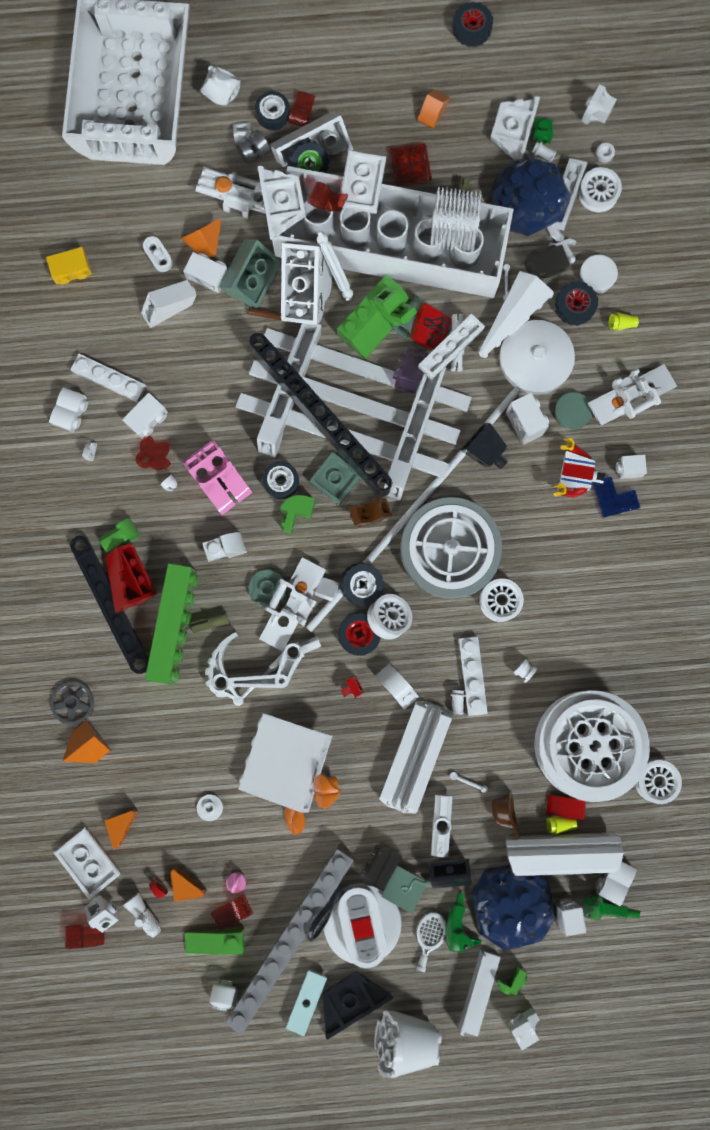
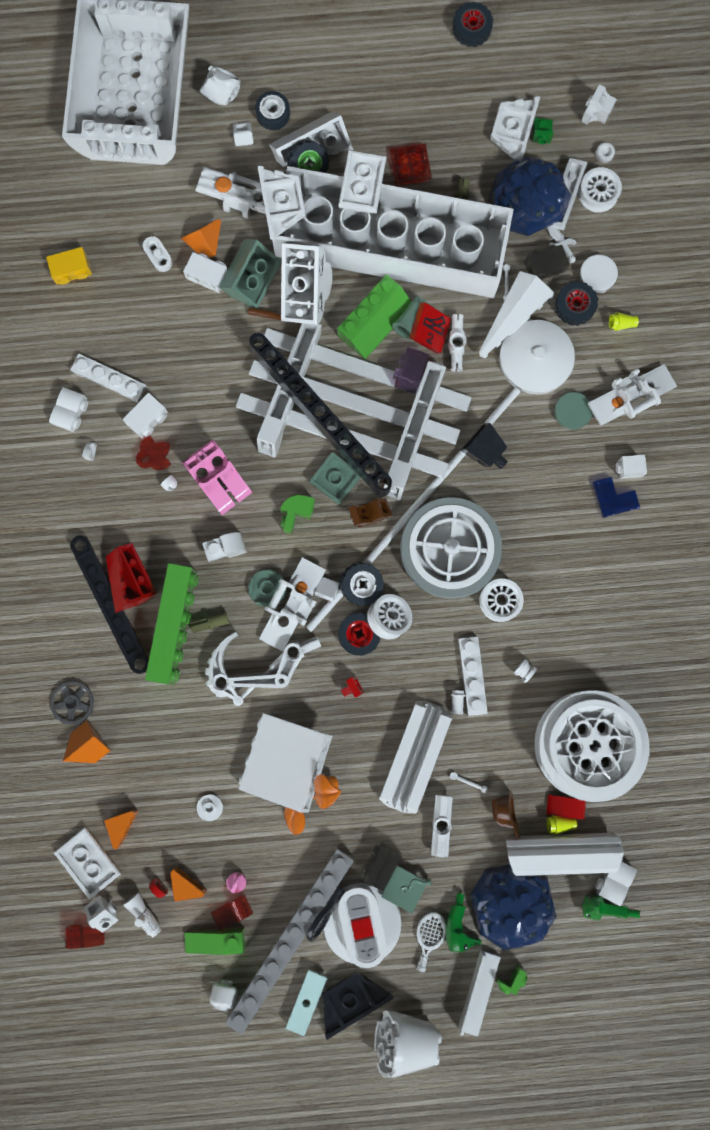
(123, 533): bright green piece -> none
(167, 302): white slope -> none
(257, 142): flat silver wheel -> none
(278, 469): wheel -> none
(301, 112): clear red panel -> none
(323, 198): clear red panel -> none
(334, 266): white wheel -> none
(393, 308): bright green brick -> none
(397, 686): white brick -> none
(433, 108): orange slope -> none
(450, 873): black brick -> none
(451, 346): white plate -> none
(456, 219): white piece -> none
(523, 1027): white brick -> none
(527, 418): white brick -> none
(544, 152): white pin -> none
(570, 917): white brick -> none
(577, 471): torso -> none
(675, 785): white wheel -> none

